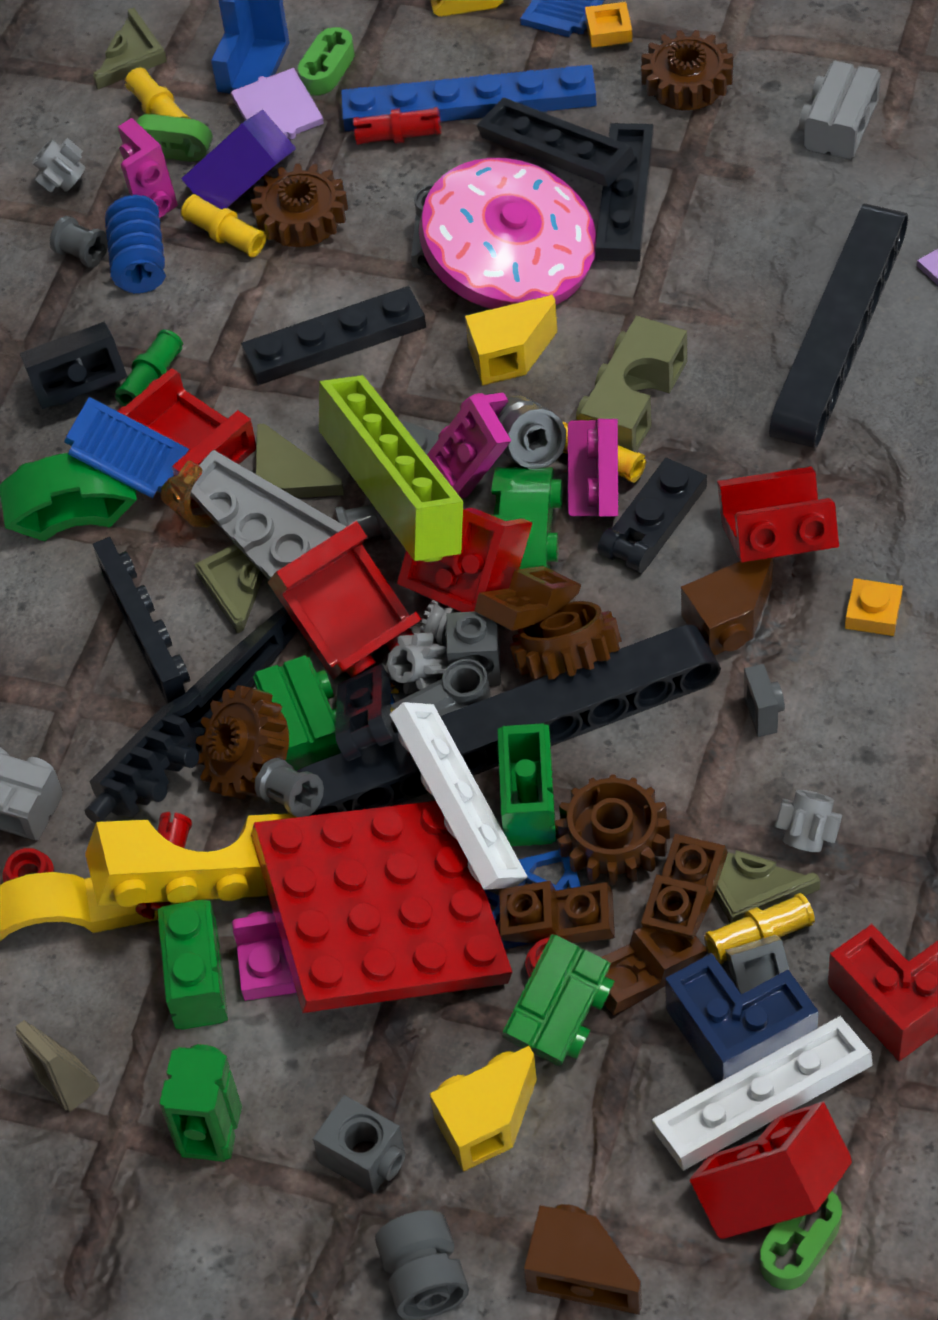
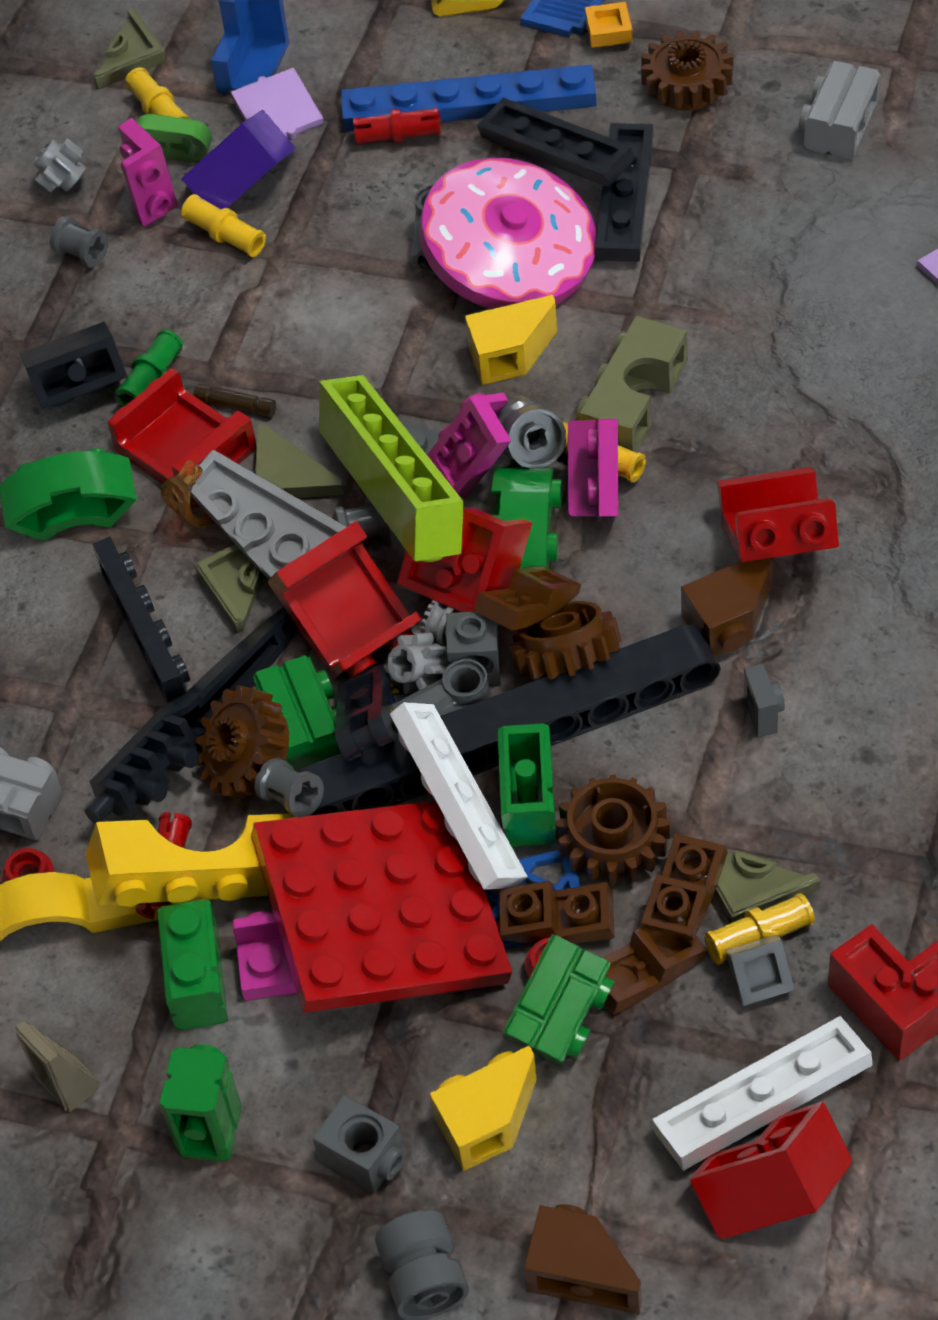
(123, 448): blue window -> none
(135, 244): blue piece -> none
(235, 400): none -> dark brown wheel
(300, 206): reddish brown gear -> none
(318, 58): bright green beam -> none
(333, 335): black plate -> none
(653, 515): black plate -> none
(732, 1027): dark blue panel -> none
(808, 820): light grey gear -> none
(810, 1249): bright green beam -> none
(838, 326): black beam -> none
(873, 607): light orange plate -> none

